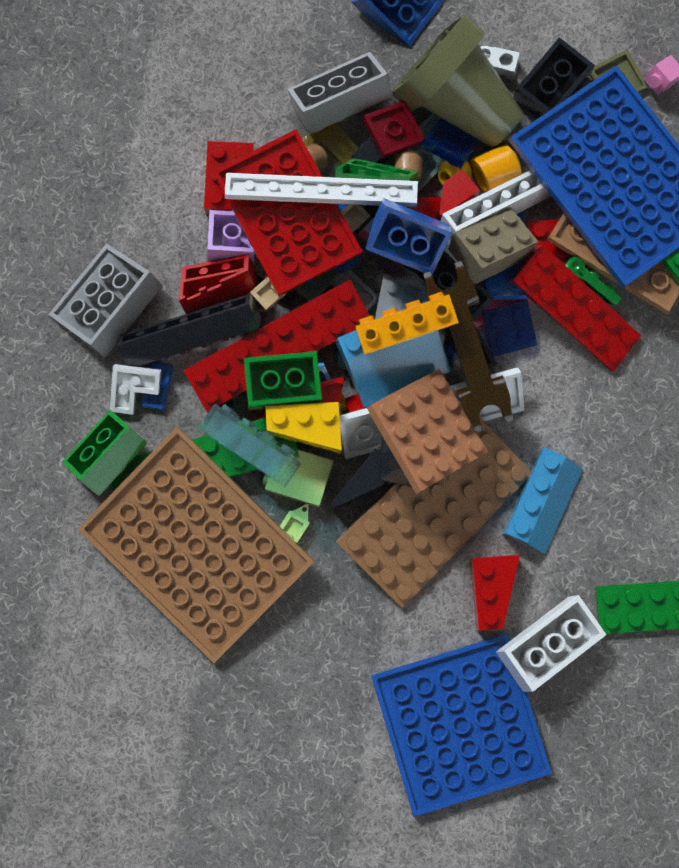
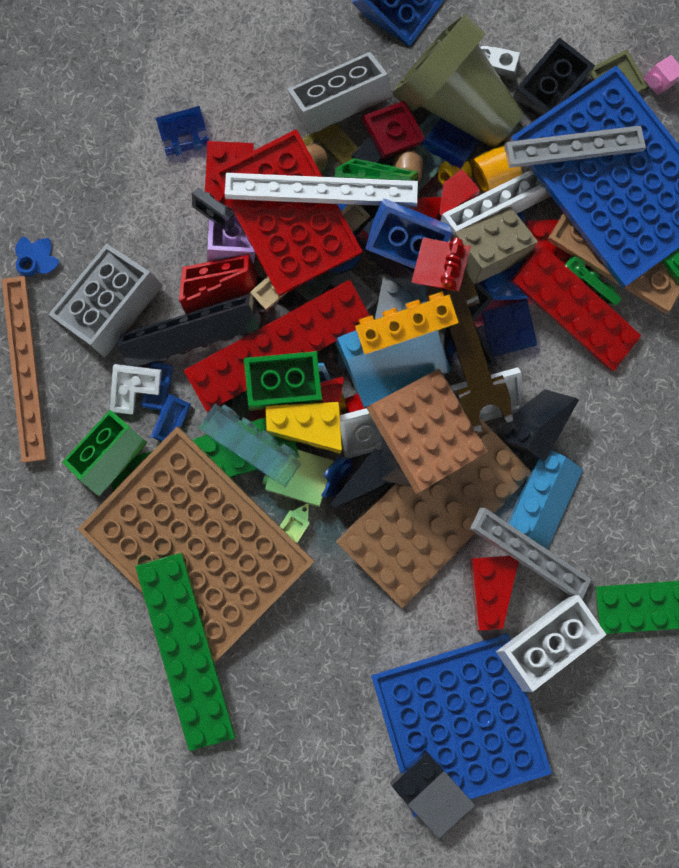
(24, 369): none -> nougat plate
(37, 254): none -> blue plate
(170, 417): none -> blue tile
(179, 125): none -> clear blue plate
(185, 651): none -> green plate
(212, 209): none -> black plate
(337, 476): none -> blue plate
(431, 794): none -> black slope
(441, 264): none -> red hinge
(530, 553): none -> light grey plate
(538, 424): none -> black slope
(574, 146): none -> light grey plate

